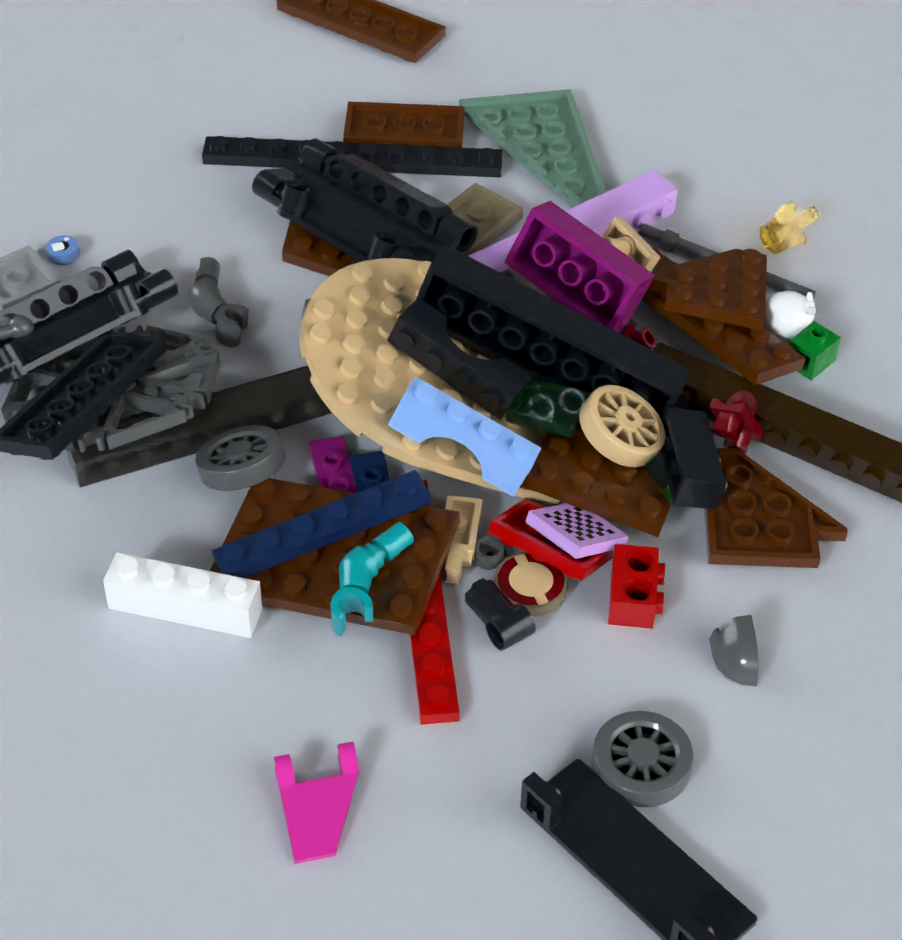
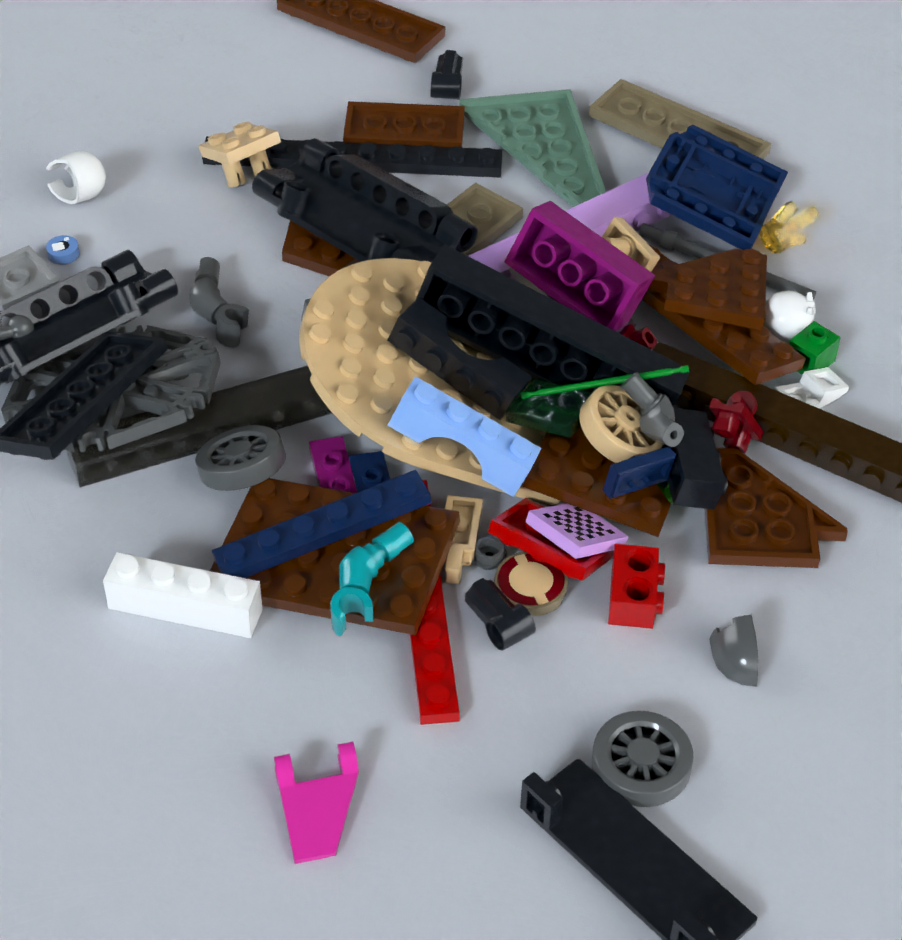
(86, 173): none -> white helmet
(242, 142): none -> tan plate
(448, 78): none -> black piece
(597, 383): none -> green piece
(639, 472): none -> dark blue plate
(656, 117): none -> dark tan plate
(656, 412): none -> dark grey arm
(714, 186): none -> dark blue wedge
(816, 387): none -> white slope

